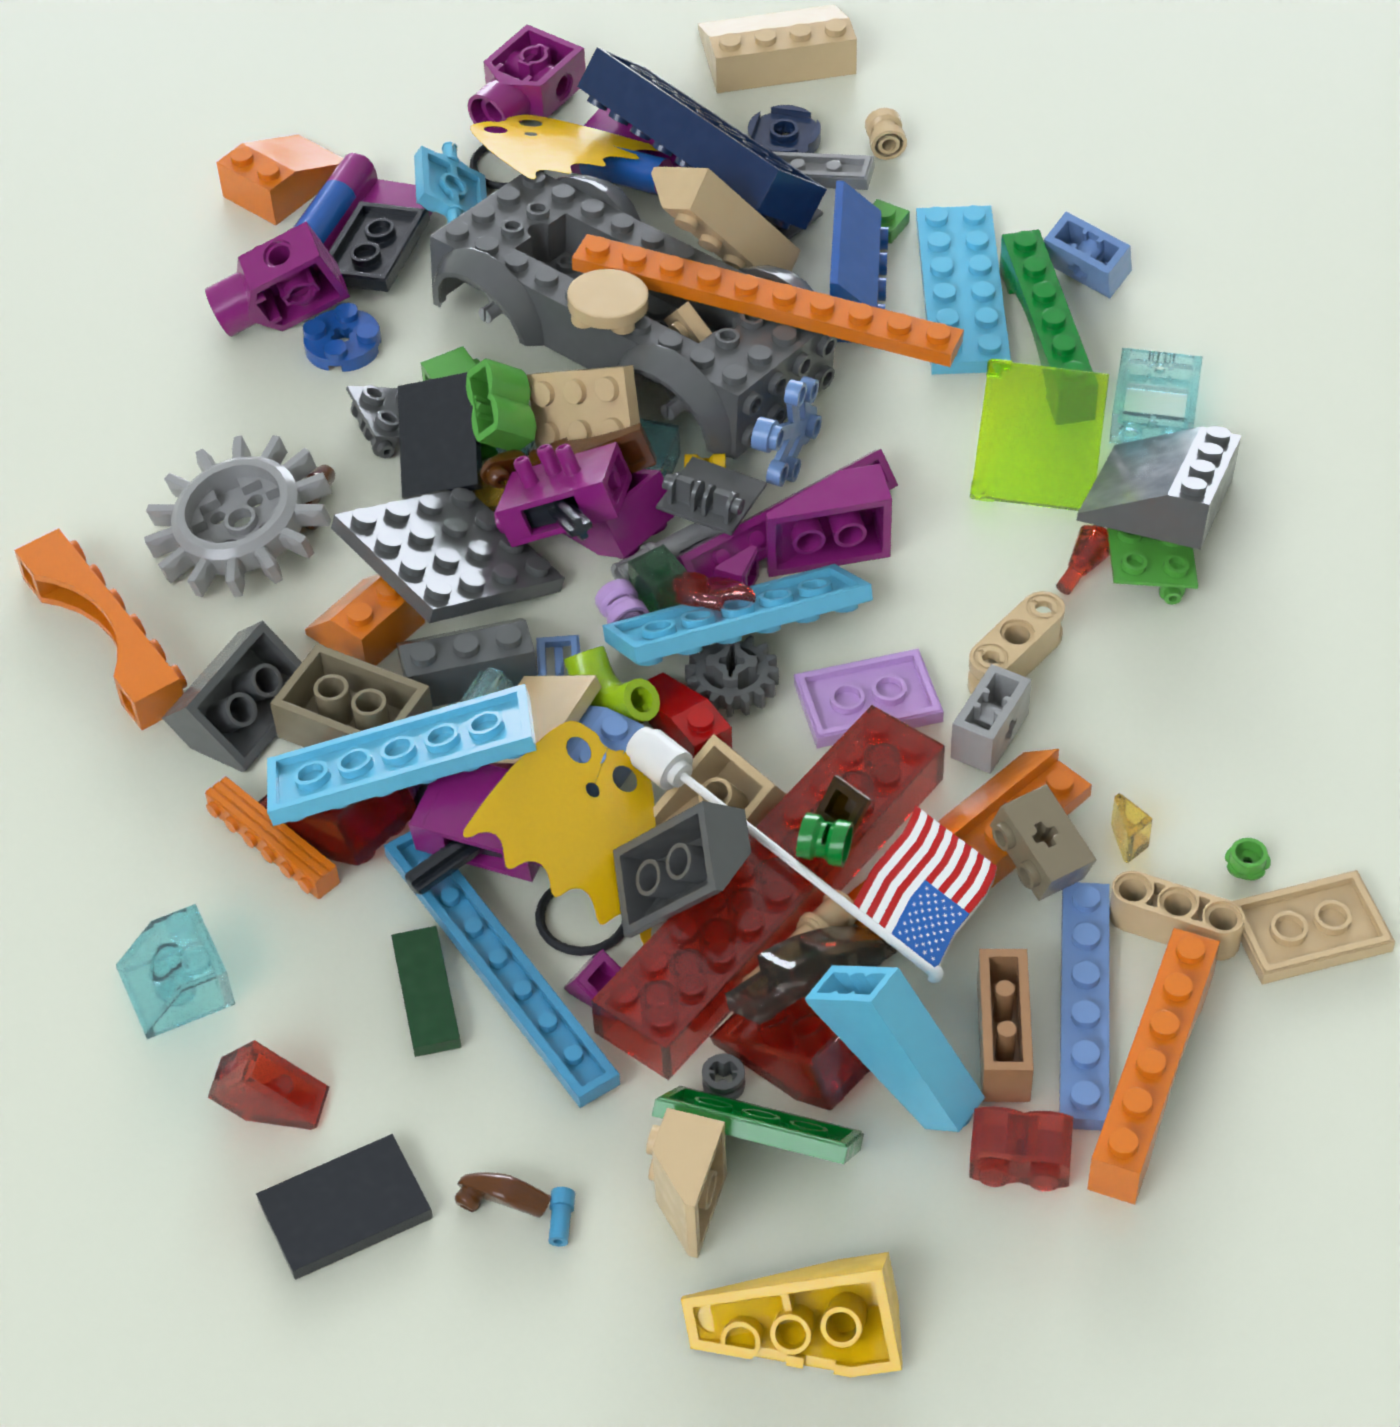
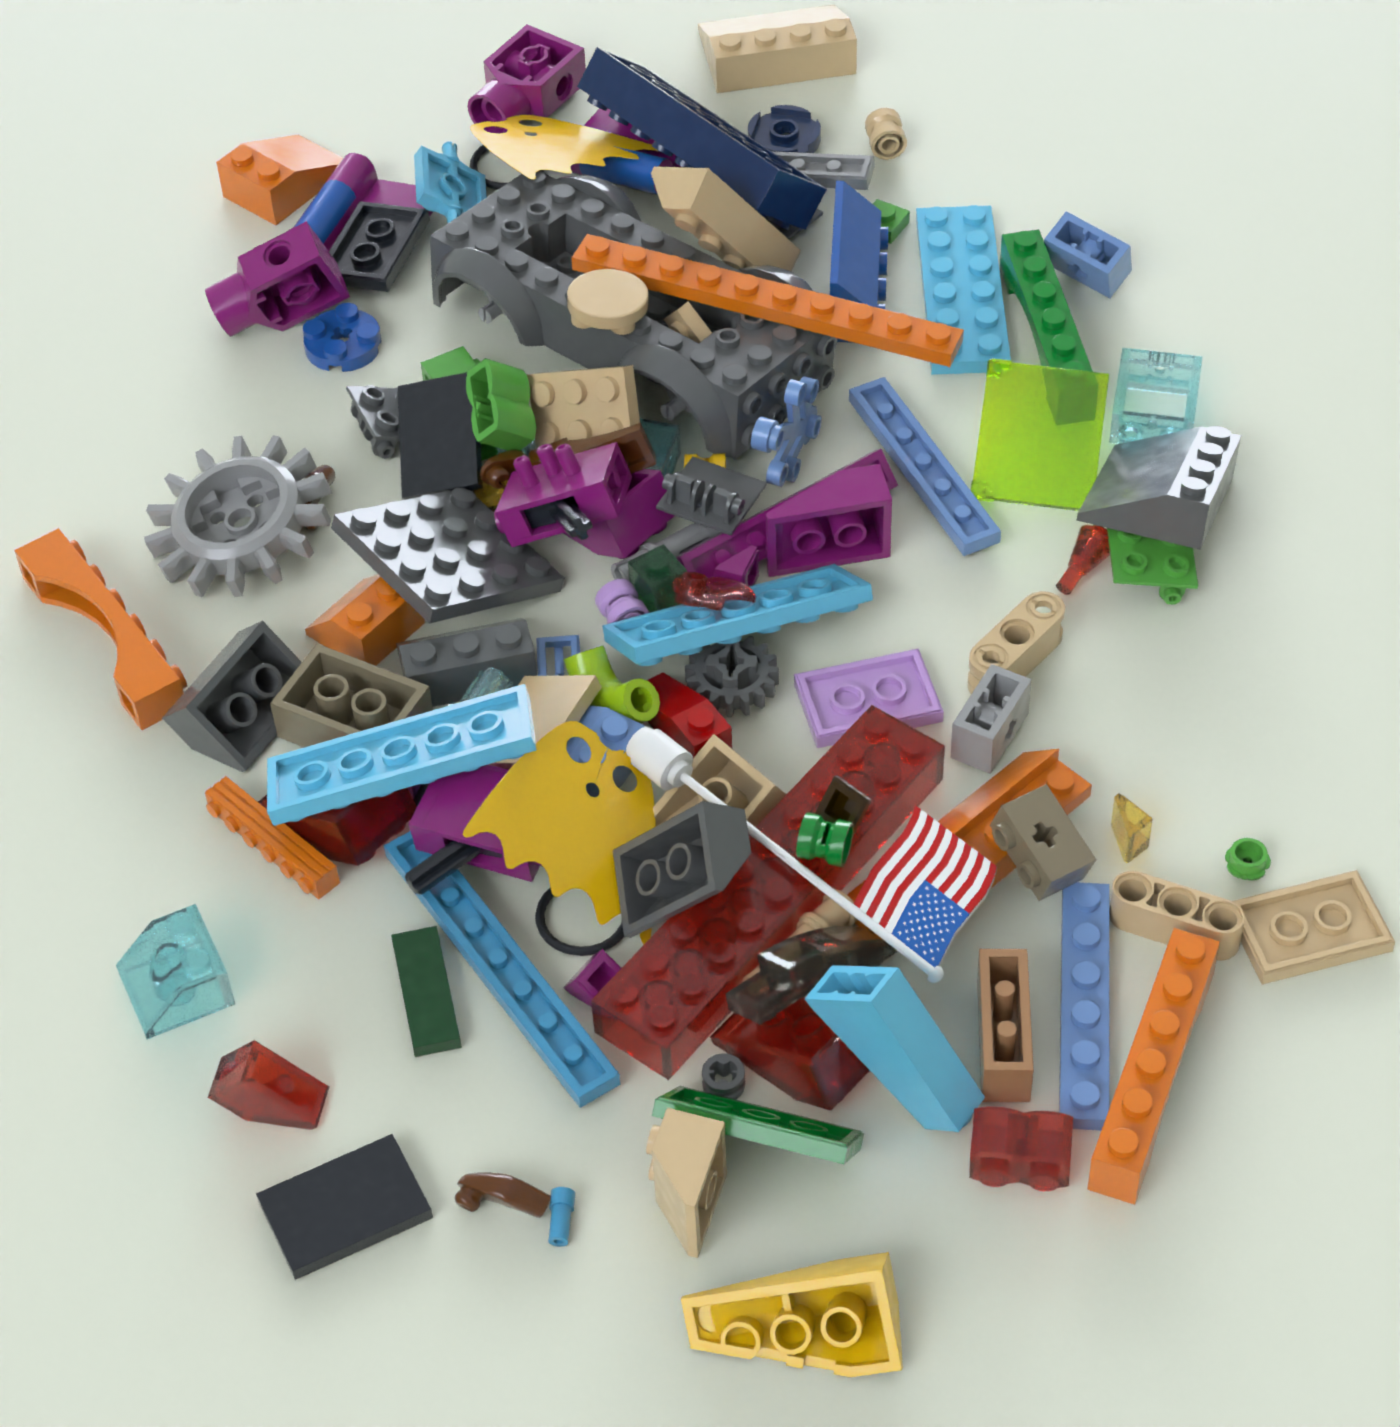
(925, 466): none -> medium blue plate

